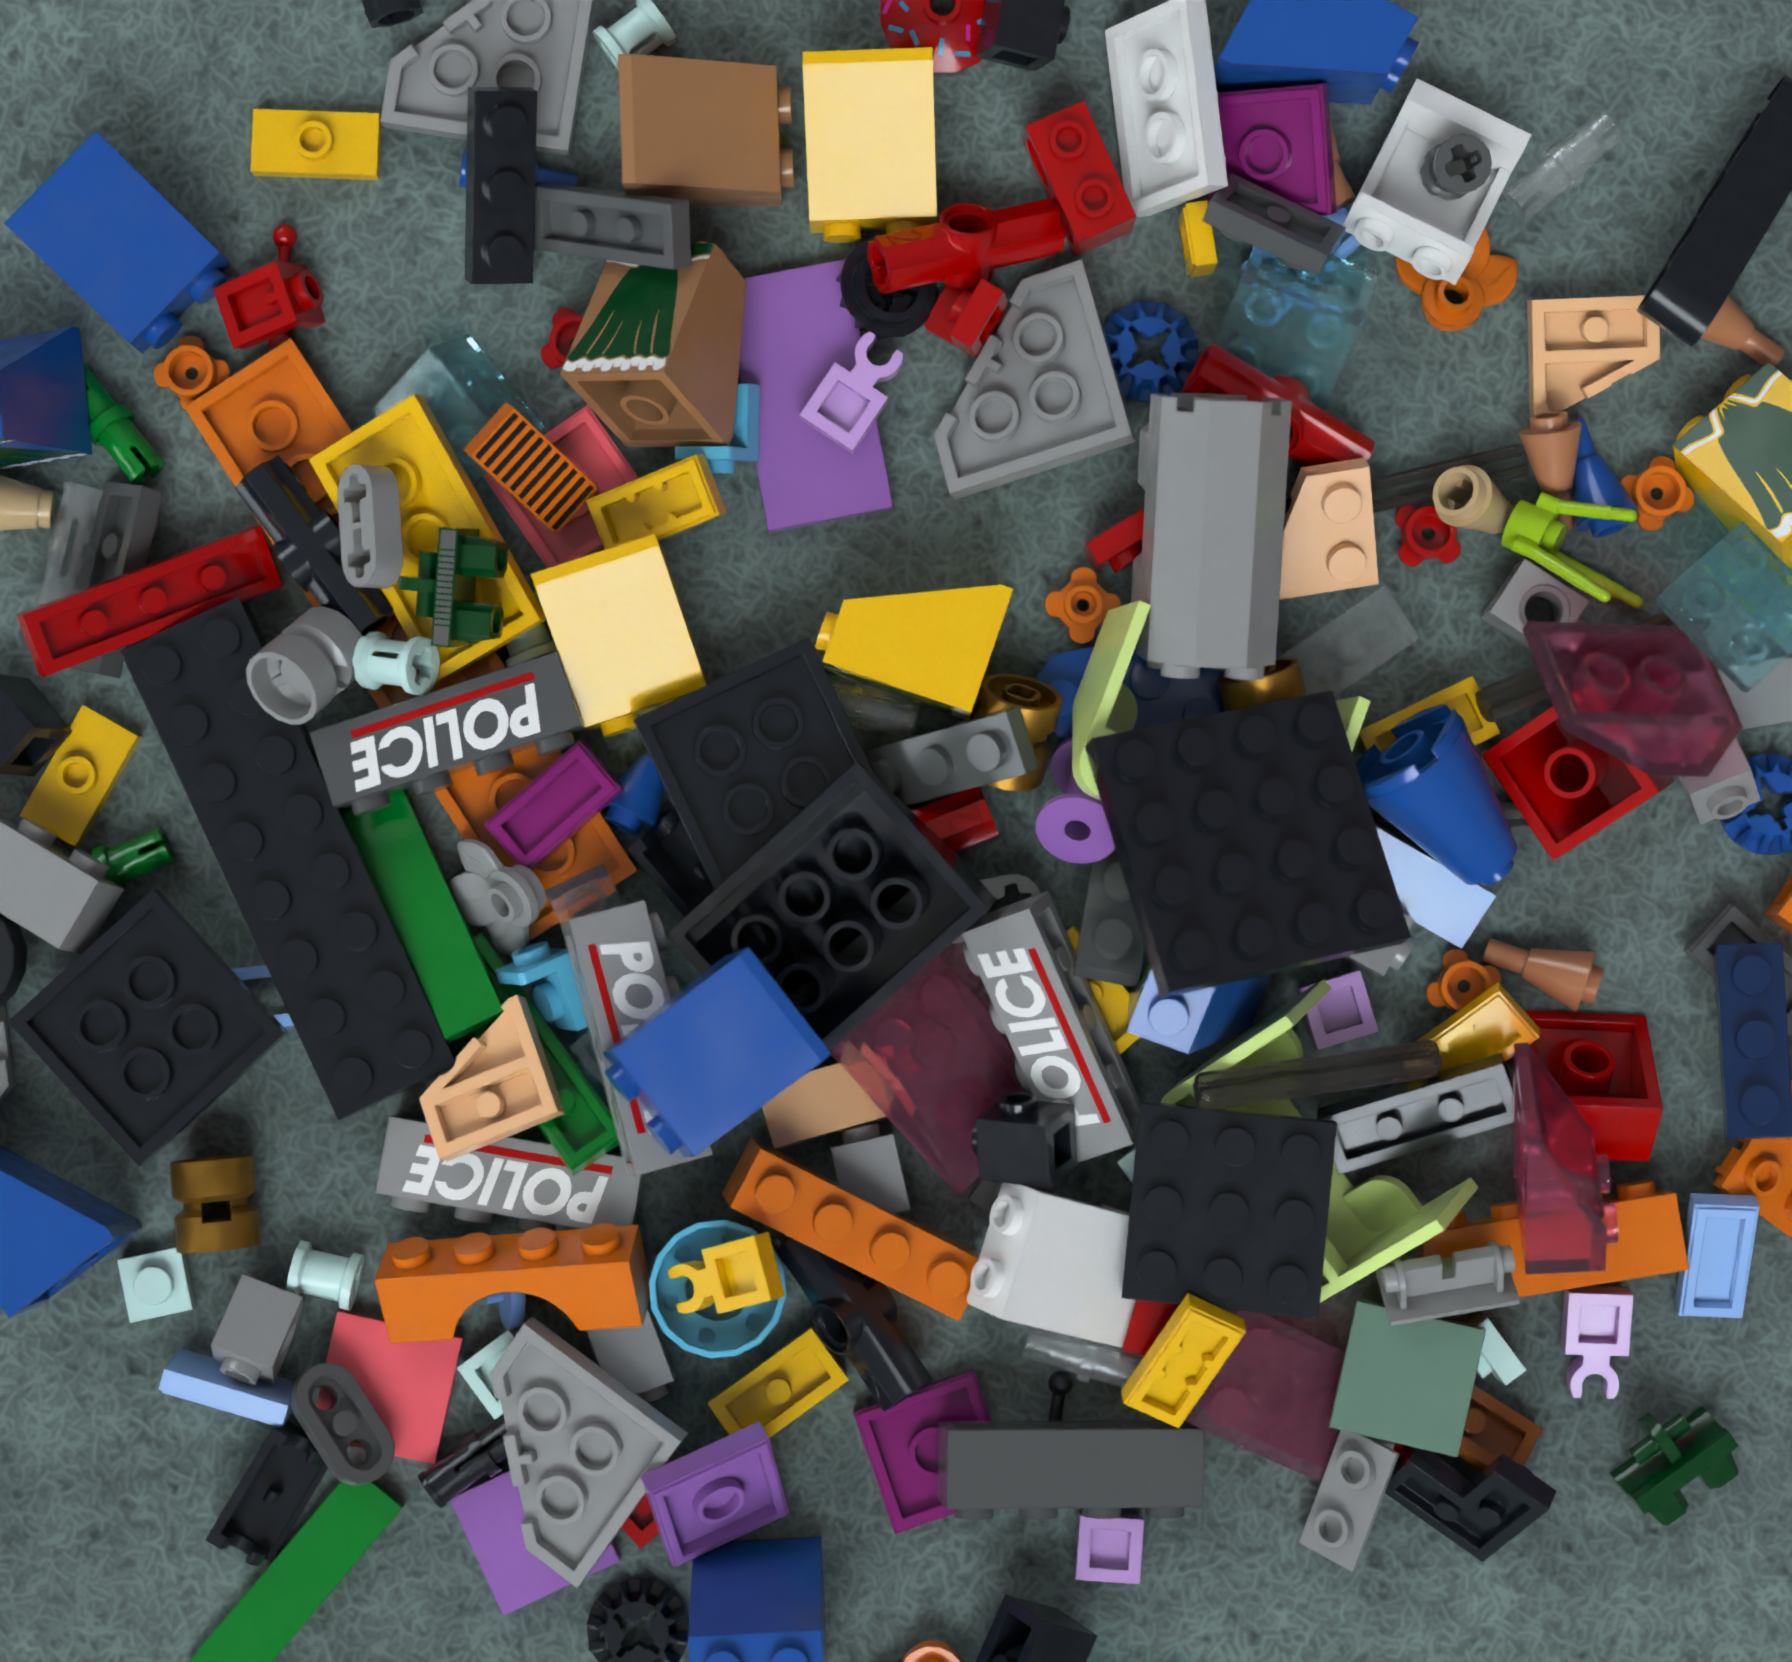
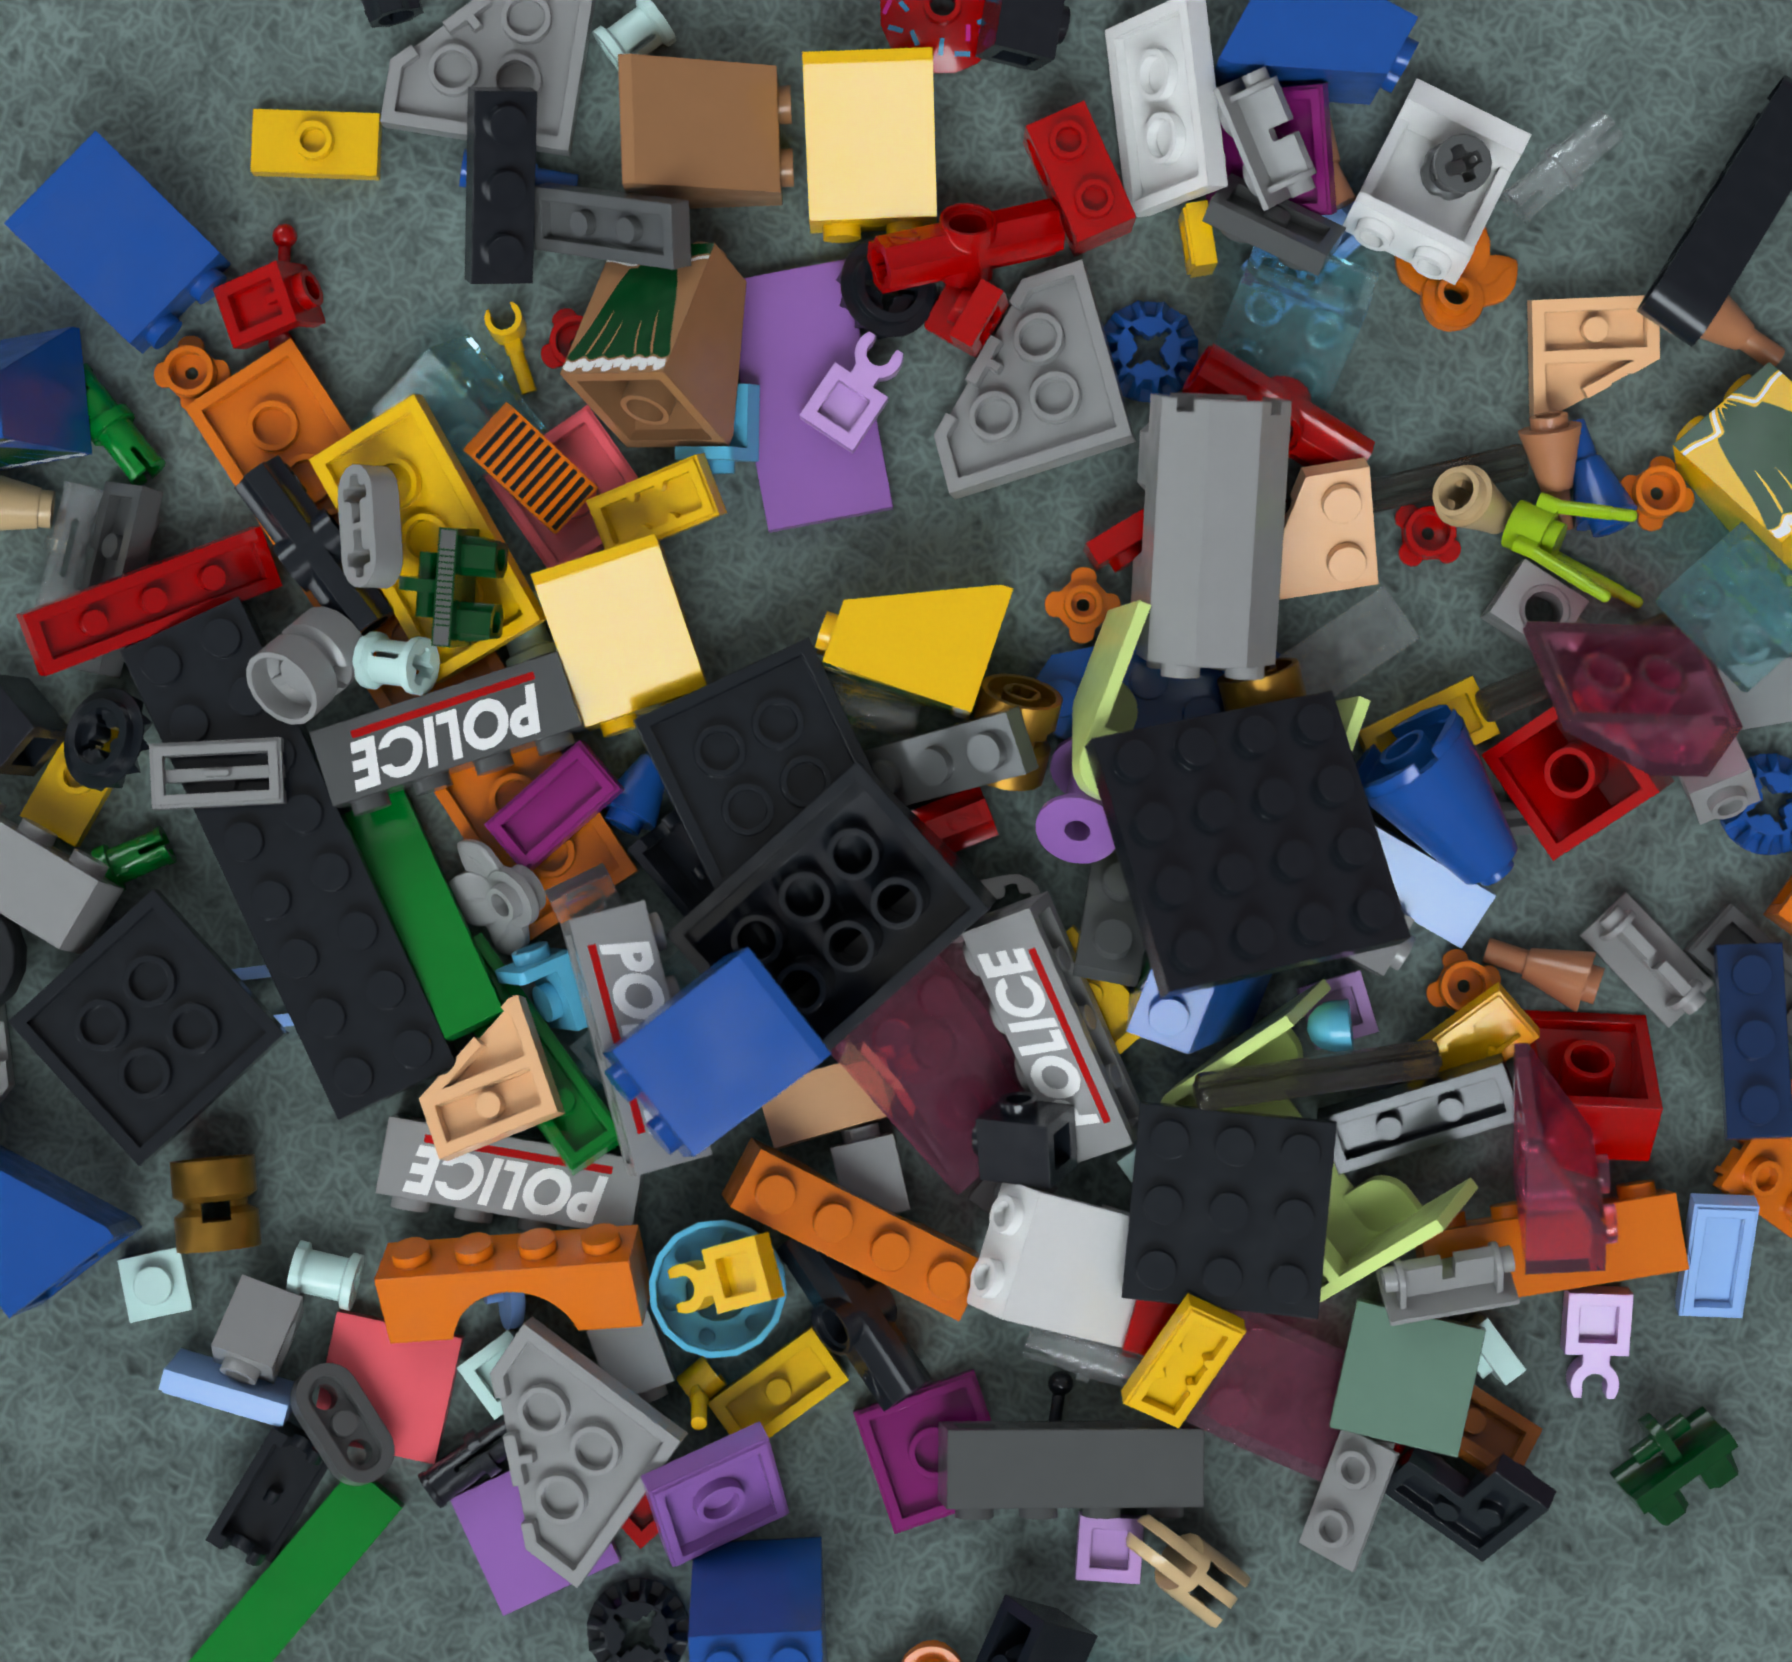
(91, 729): none -> black gear
(273, 771): none -> light grey tile
(512, 342): none -> yellow hand
(700, 1385): none -> yellow hand
(1185, 1567): none -> tan arm
(1271, 166): none -> light grey hinge
(1331, 1026): none -> medium azure hinge
(1647, 960): none -> light grey hinge

